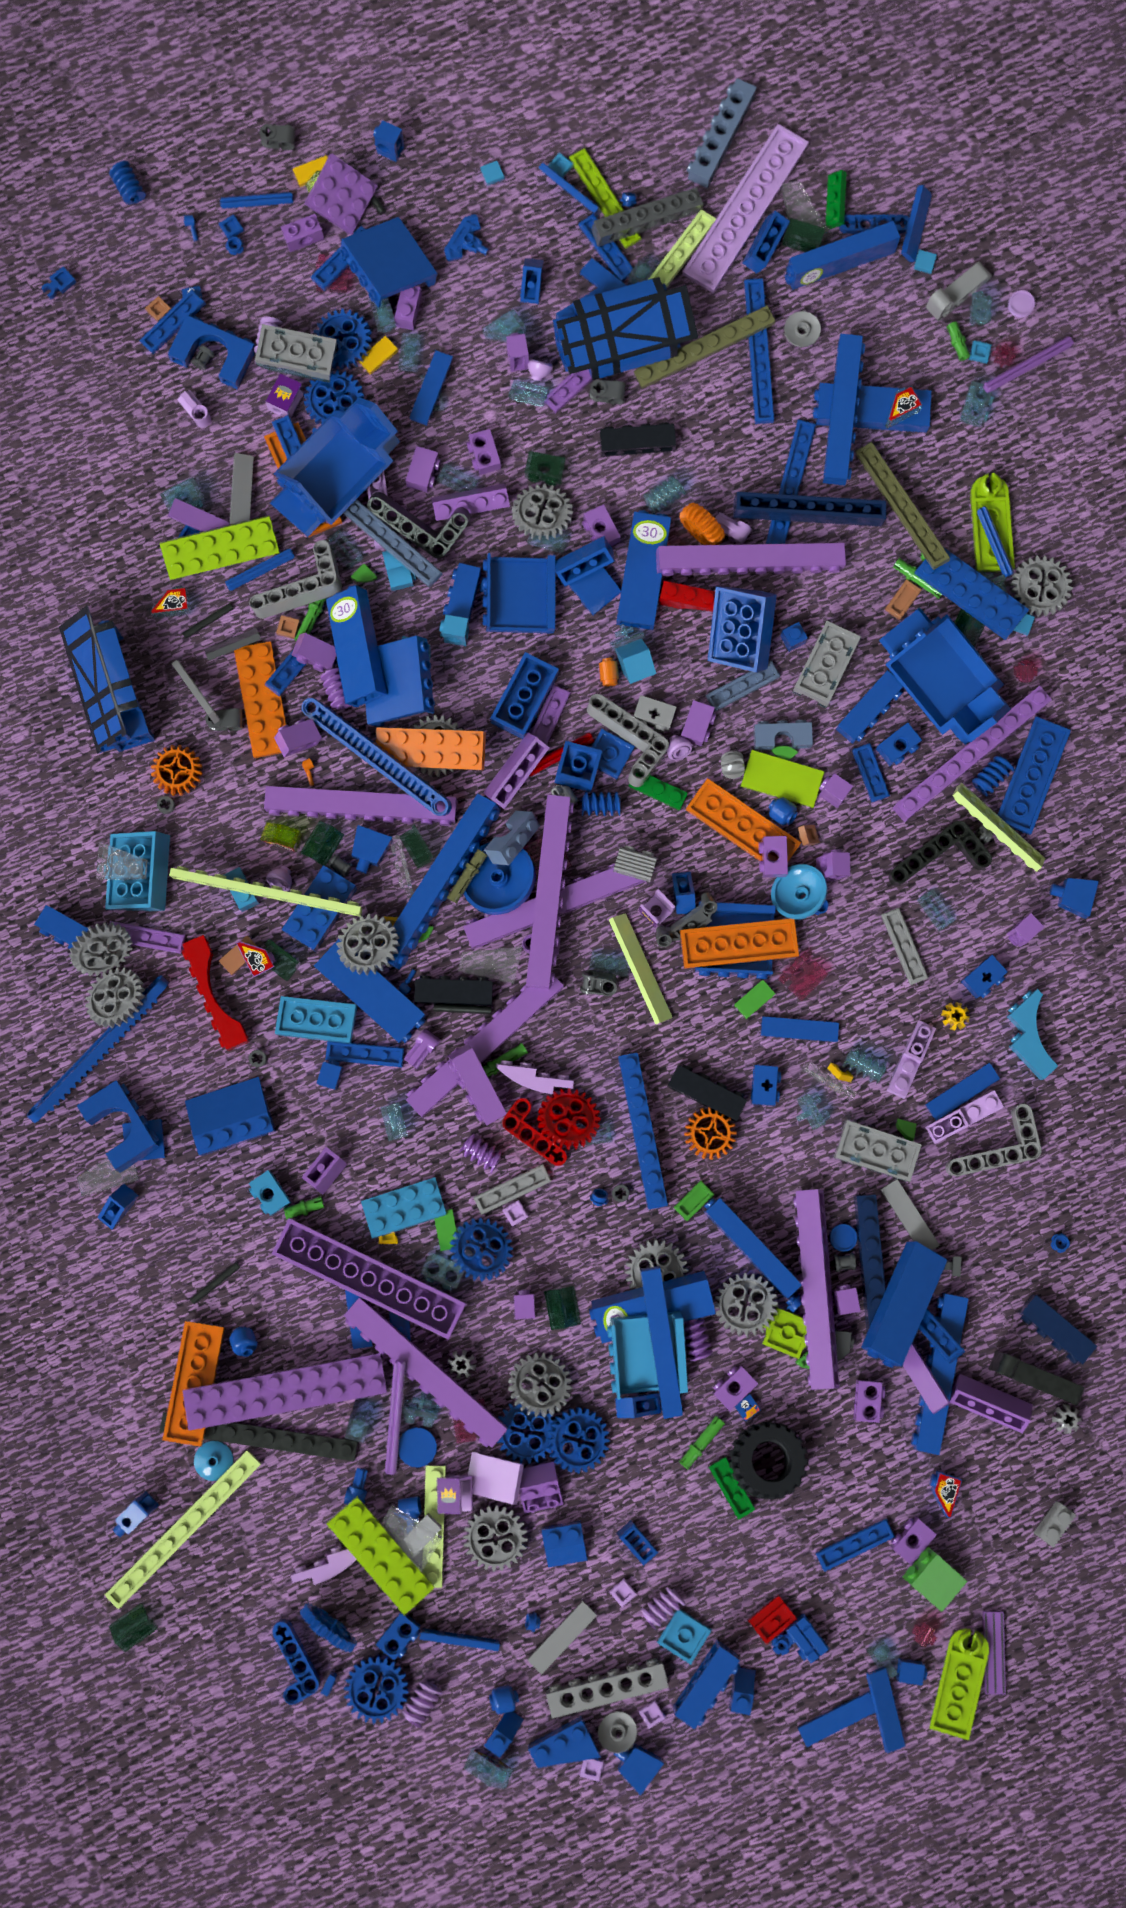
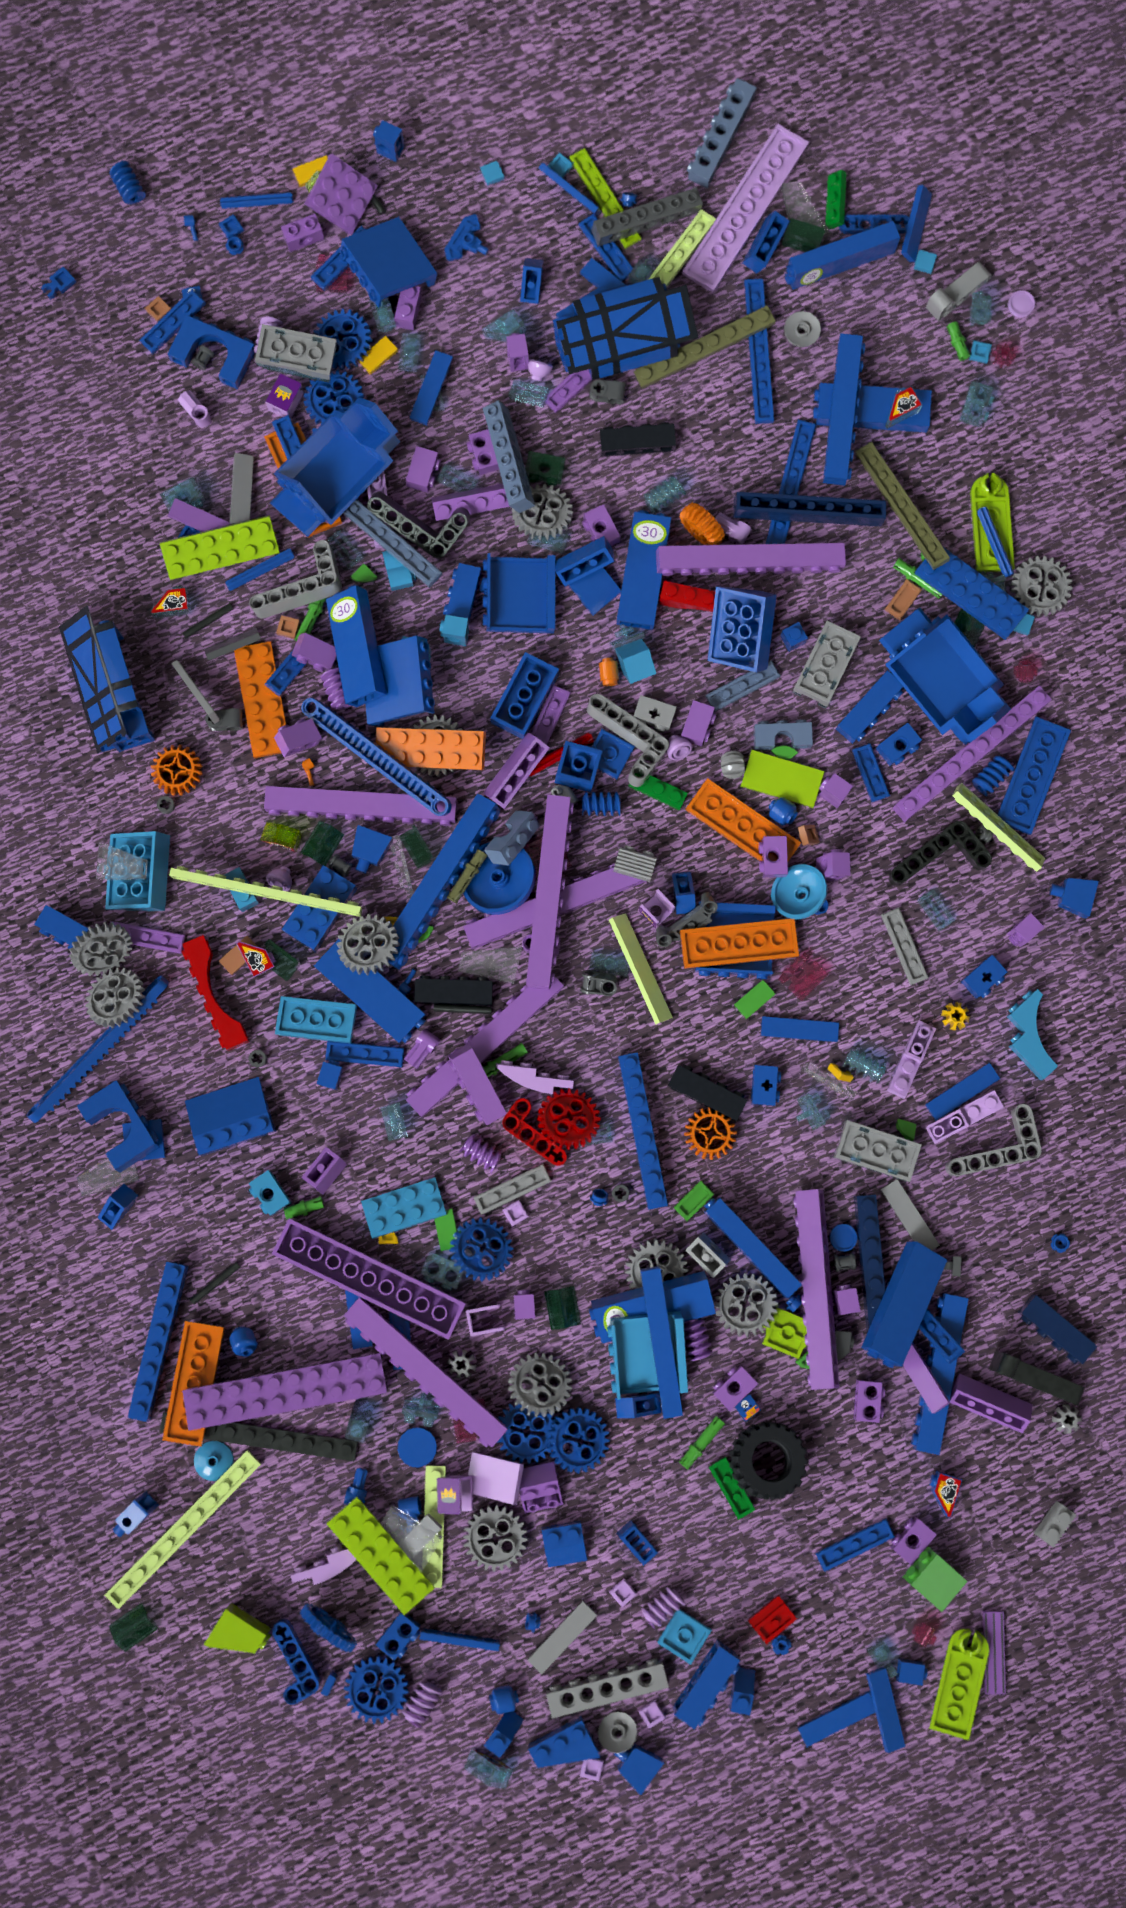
(158, 1341): none -> blue brick
(238, 1632): none -> lime slope
(279, 136): dark grey piece -> none
(395, 1417): medium lavender axle -> none
(472, 1333): none -> lavender piece
(508, 457): none -> sand blue brick
(708, 1255): none -> light grey brick
(807, 1639): blue brick -> none
(1028, 364): medium lavender axle -> none

